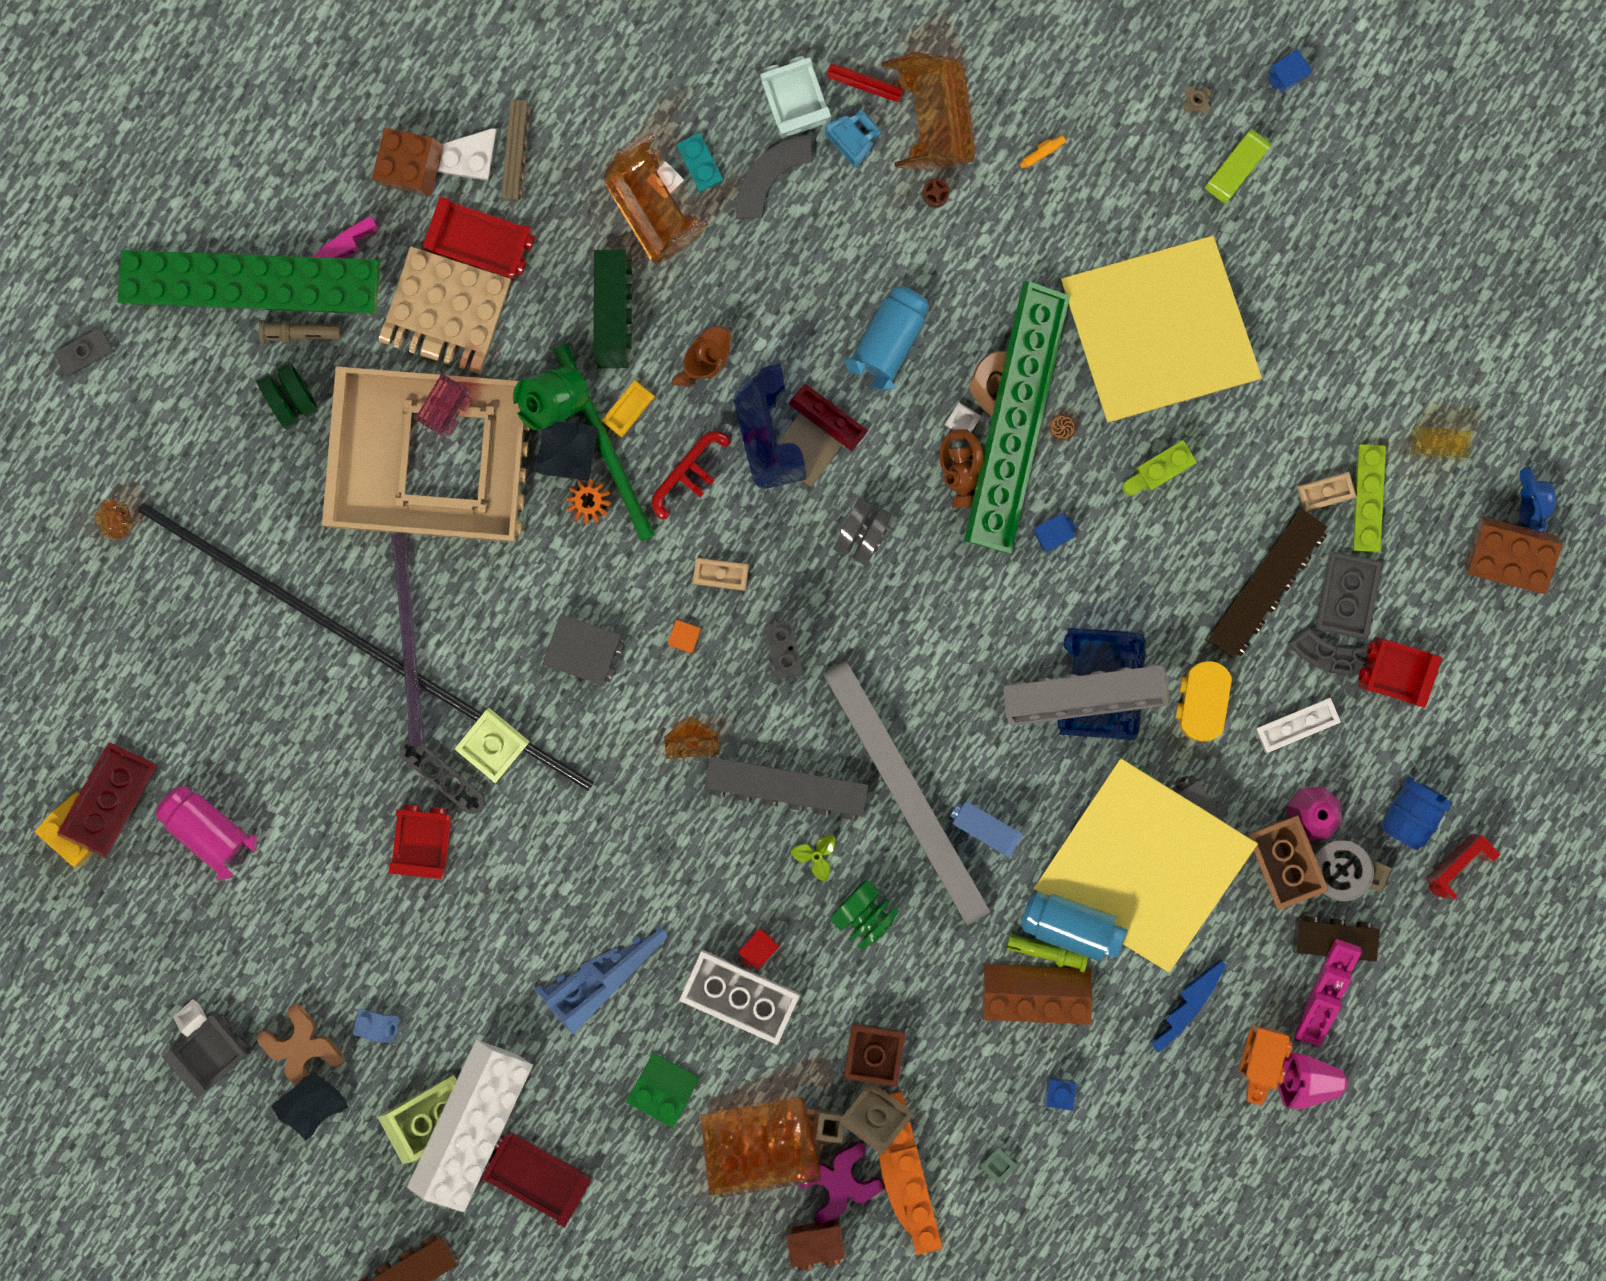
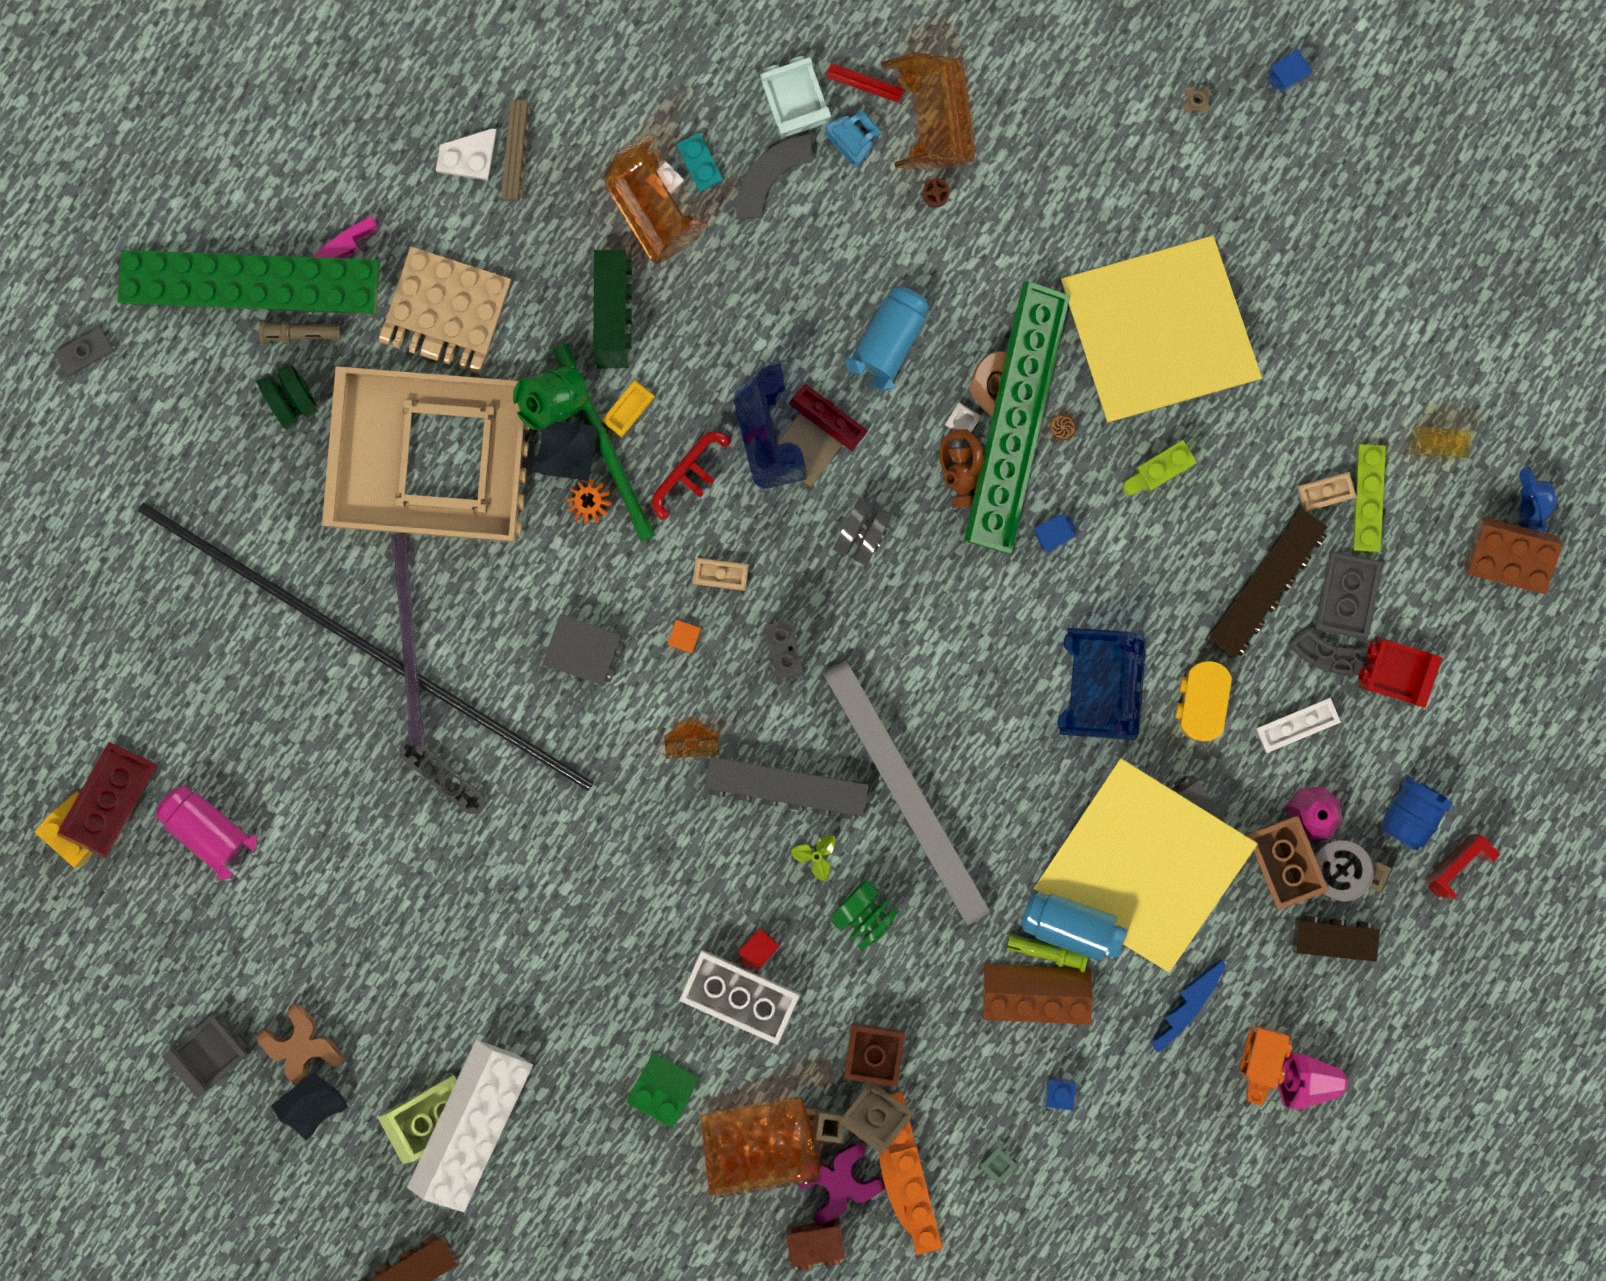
(113, 519): clear orange head -> none
(190, 1018): white plate -> none
(376, 1026): medium blue bracket -> none
(407, 162): dark orange brick -> none
(421, 842): red panel -> none
(444, 406): clear pink brick -> none
(478, 239): red panel -> none
(492, 745): yellowish green plate -> none
(536, 1177): dark red panel -> none
(582, 993): medium blue wedge -> none
(705, 356): dark orange hair -> none
(985, 828): medium blue slope -> none
(1044, 149): light orange piece -> none
(1086, 695): light grey brick -> none
(1238, 166): lime beam -> none
(1327, 992): dark pink slope -> none

